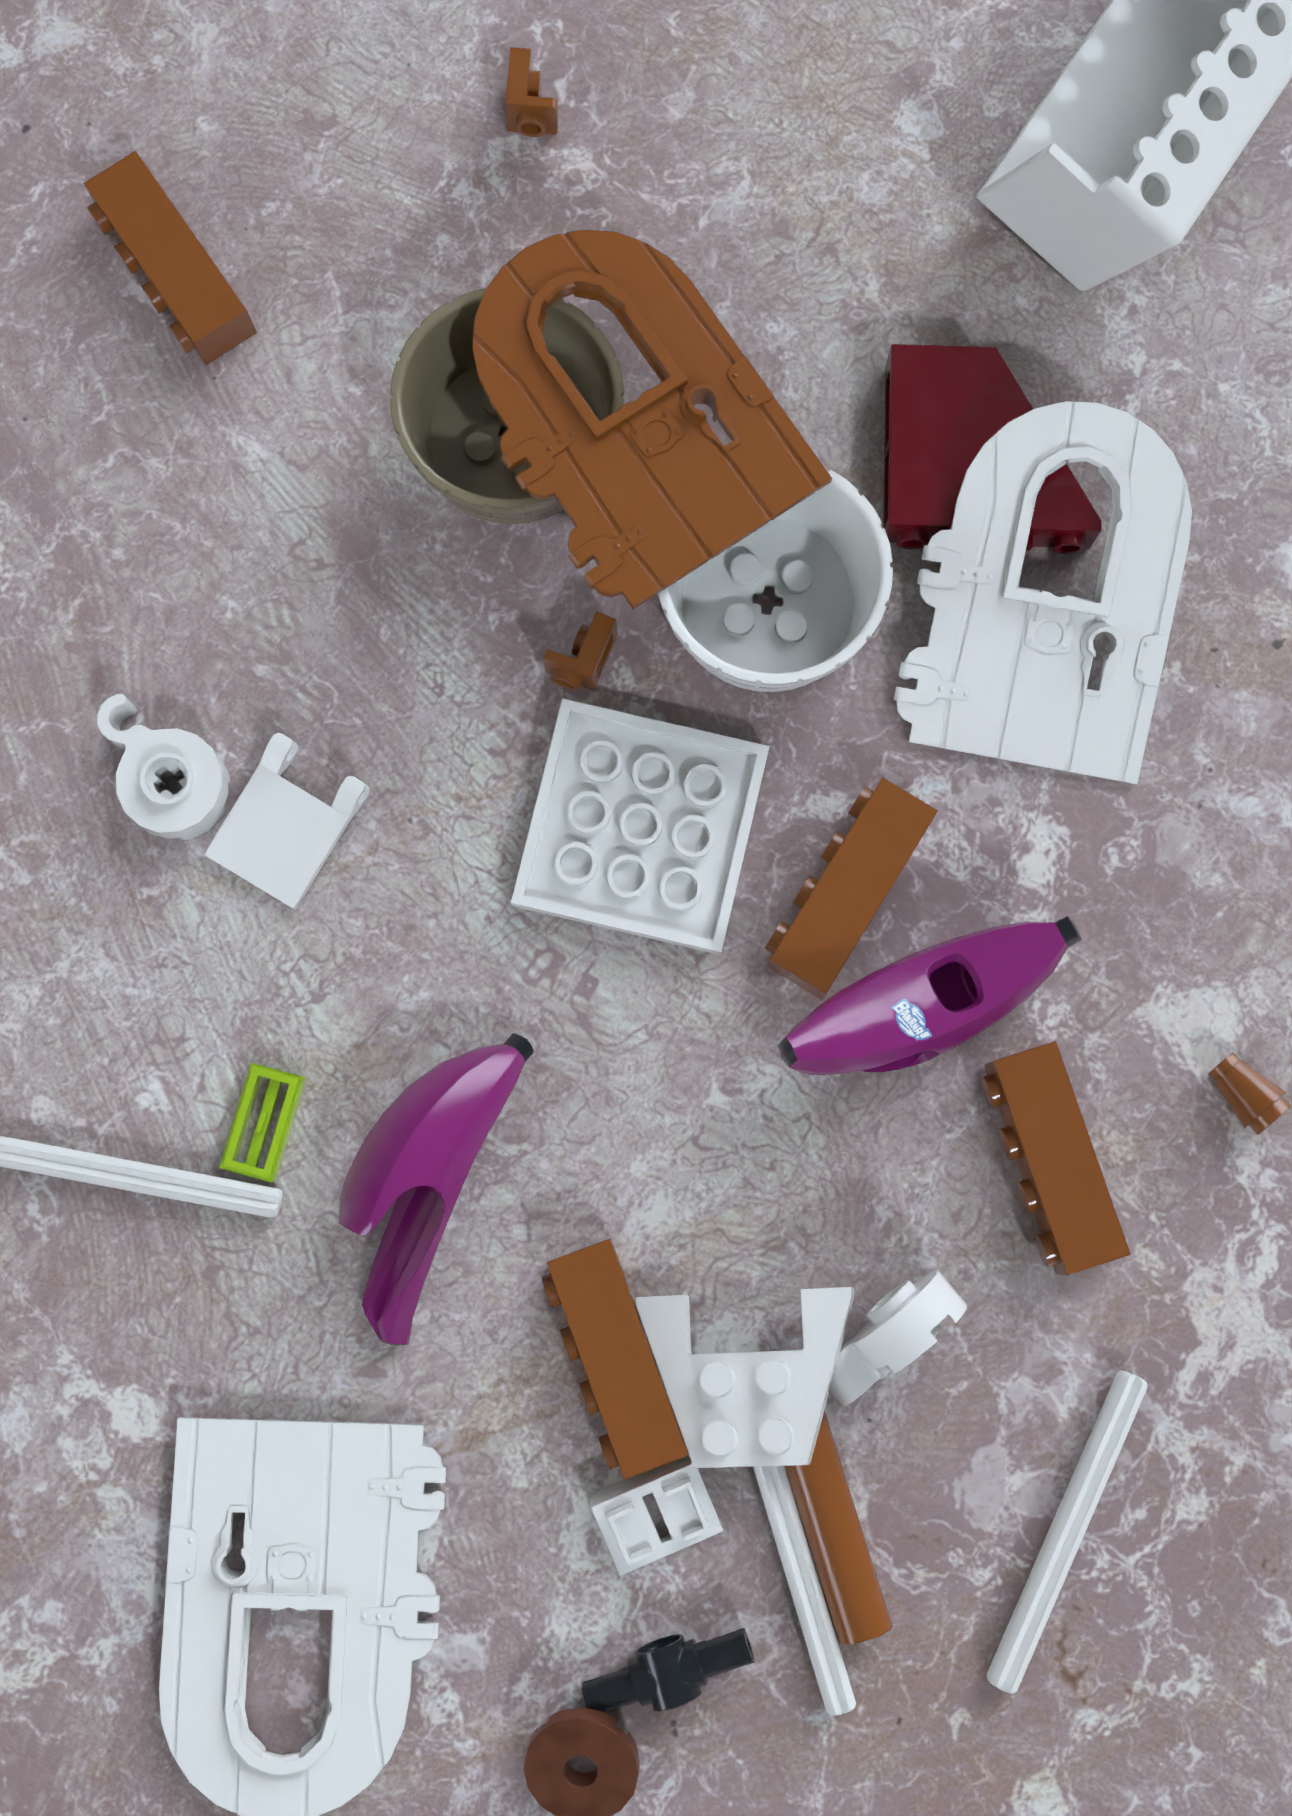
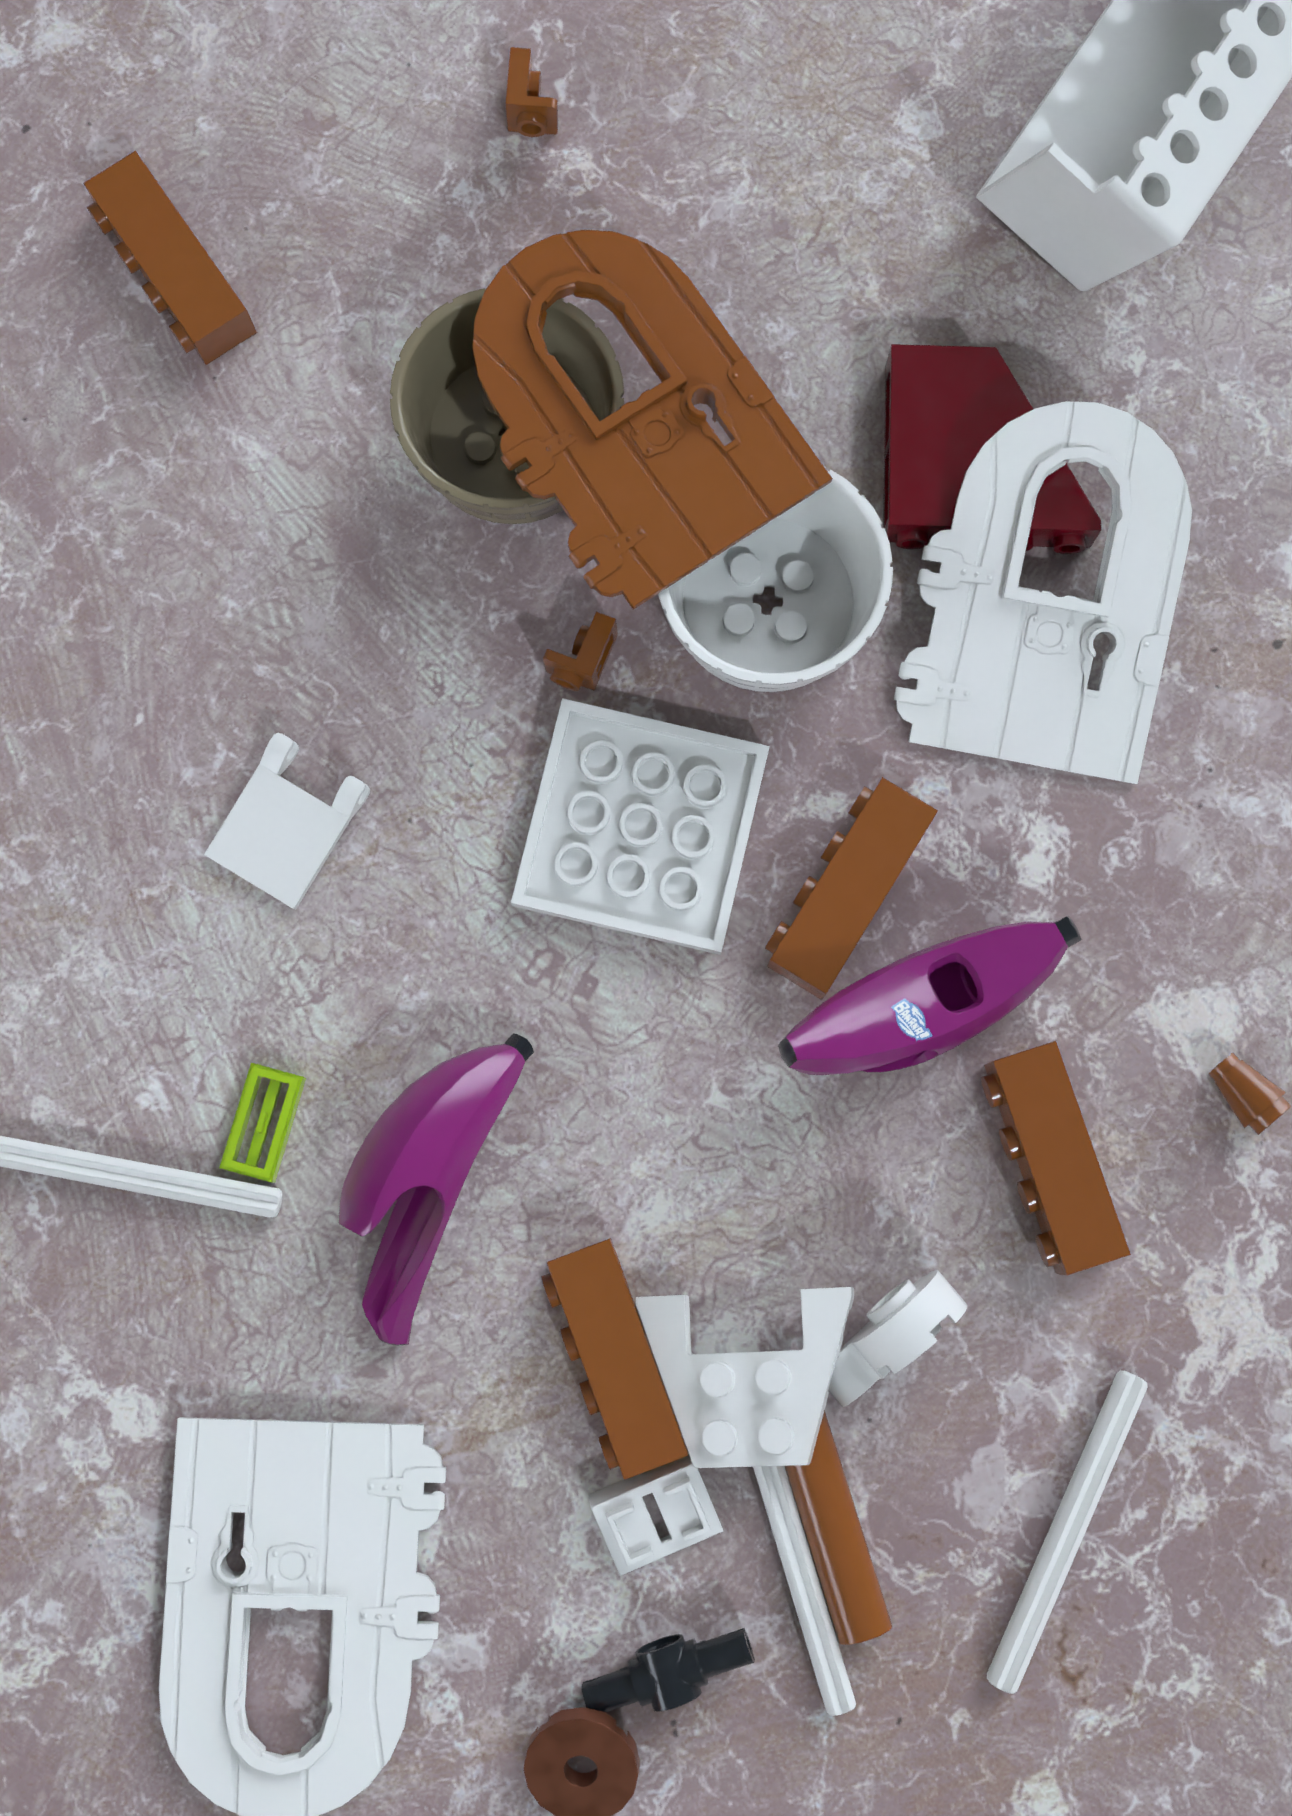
(150, 761): white piece -> none

